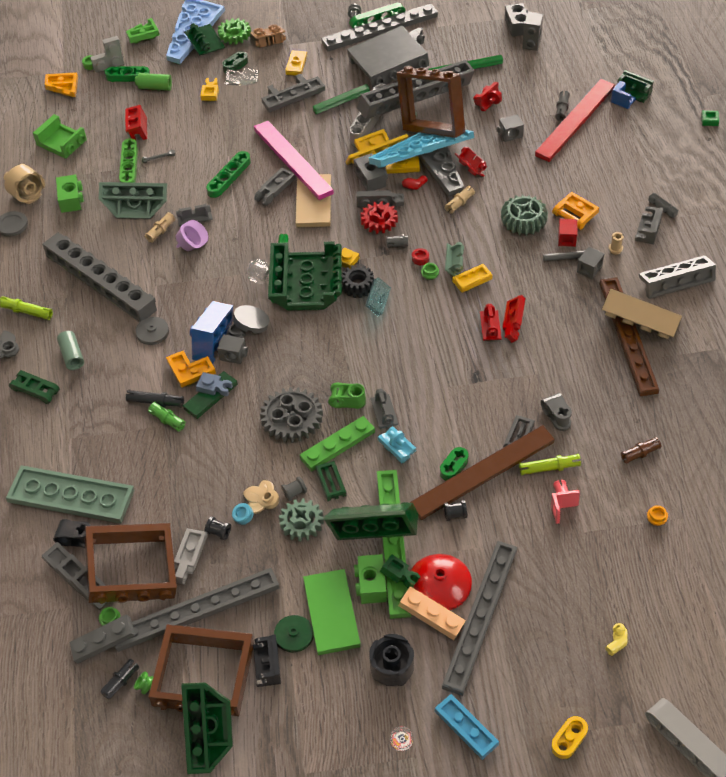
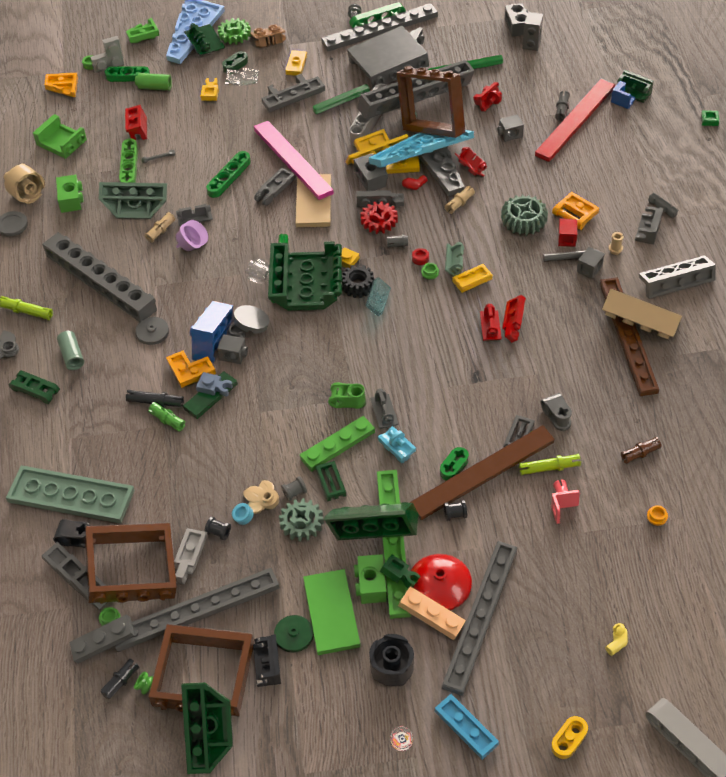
(291, 414): dark grey gear -> none

